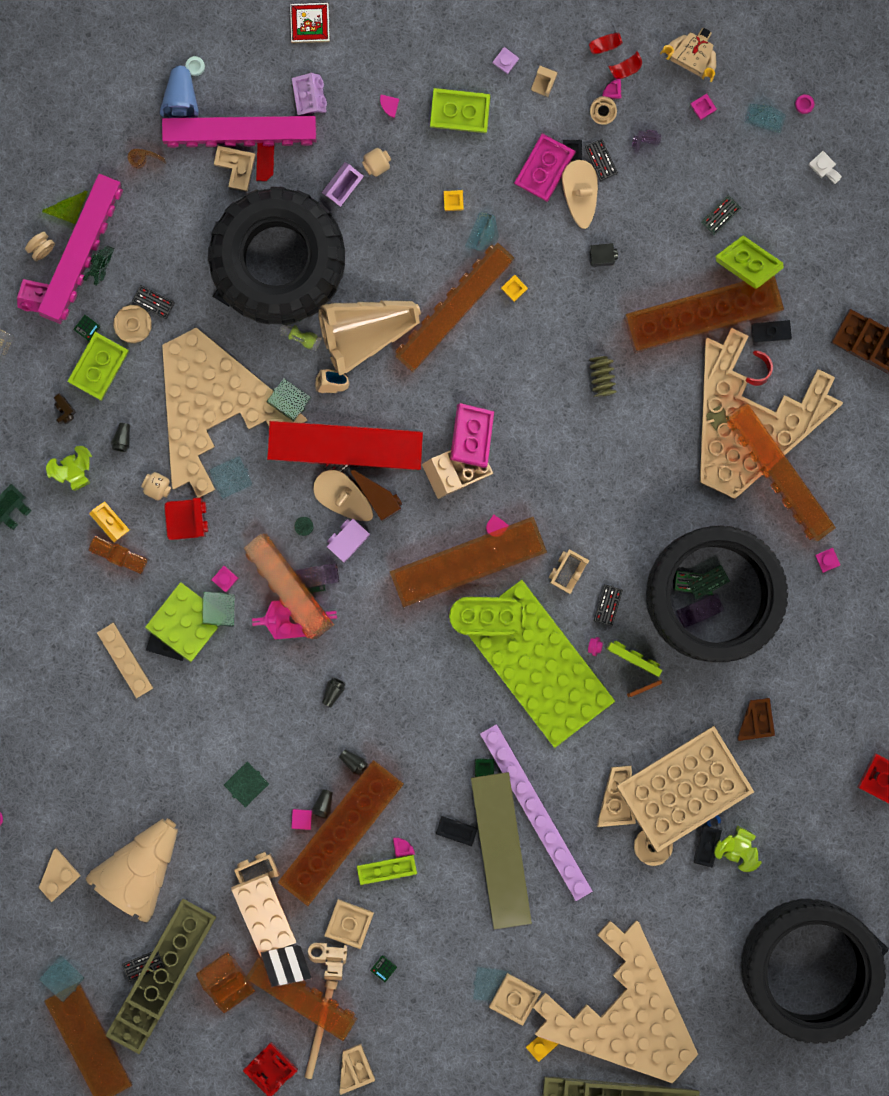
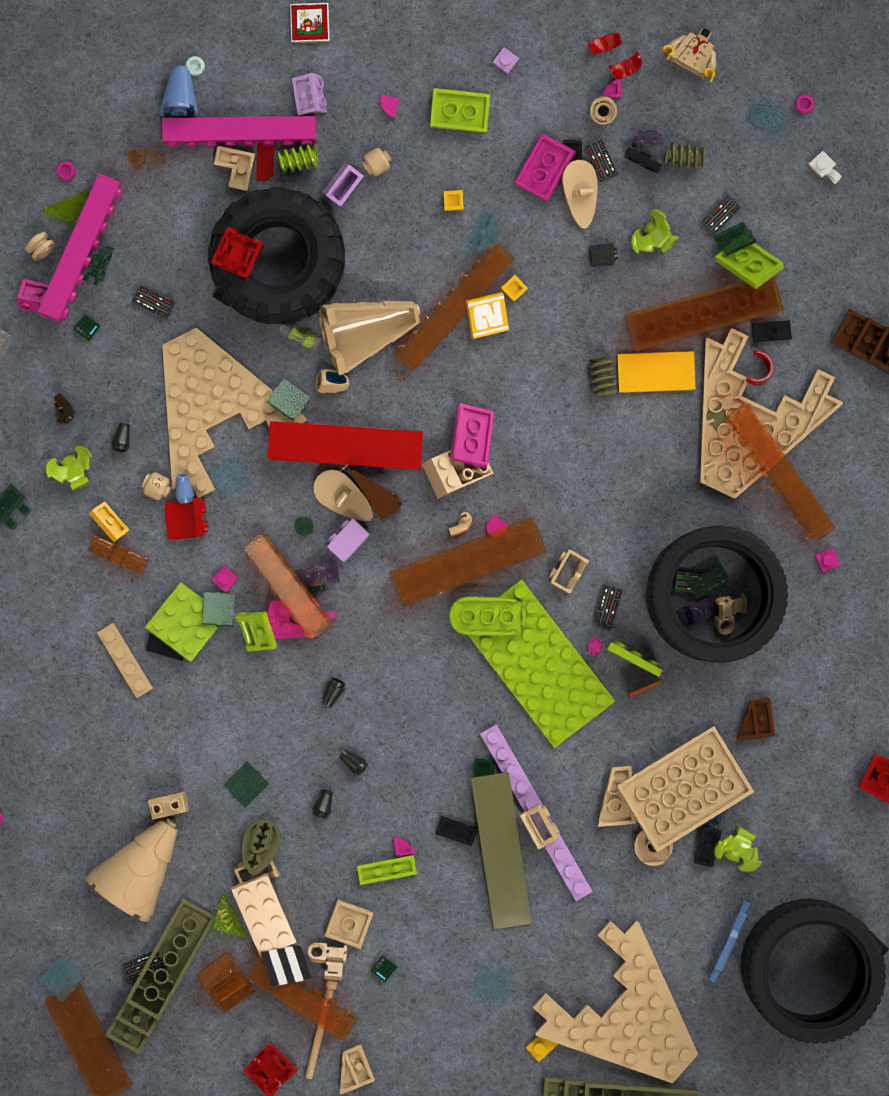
(58, 876): tan wing -> none
(66, 170): none -> dark pink tile
(98, 366): lime plate -> none
(136, 328): tan tile -> none
(168, 805): none -> tan hips
(184, 490): none -> medium blue cone
(227, 920): none -> clear neon green tile
(241, 250): none -> red brick
(251, 841): none -> olive piece
(260, 630): none -> lime plate
(298, 159): none -> lime piece
(301, 819): dark pink tile -> none
(341, 832): clear orange brick -> none
(463, 525): none -> tan arm
(487, 315): none -> tile
(514, 999): tan tile -> none
(539, 826): none -> tan window
(544, 81): tan panel -> none
(642, 159): none -> black plate
(656, 372): none -> yellow tile
(657, 235): none -> lime animal
(684, 155): none -> olive piece
(703, 107): dark pink plate -> none
(726, 610): none -> tan piece
(728, 945): none -> medium blue piece
(734, 239): none -> clear green piece

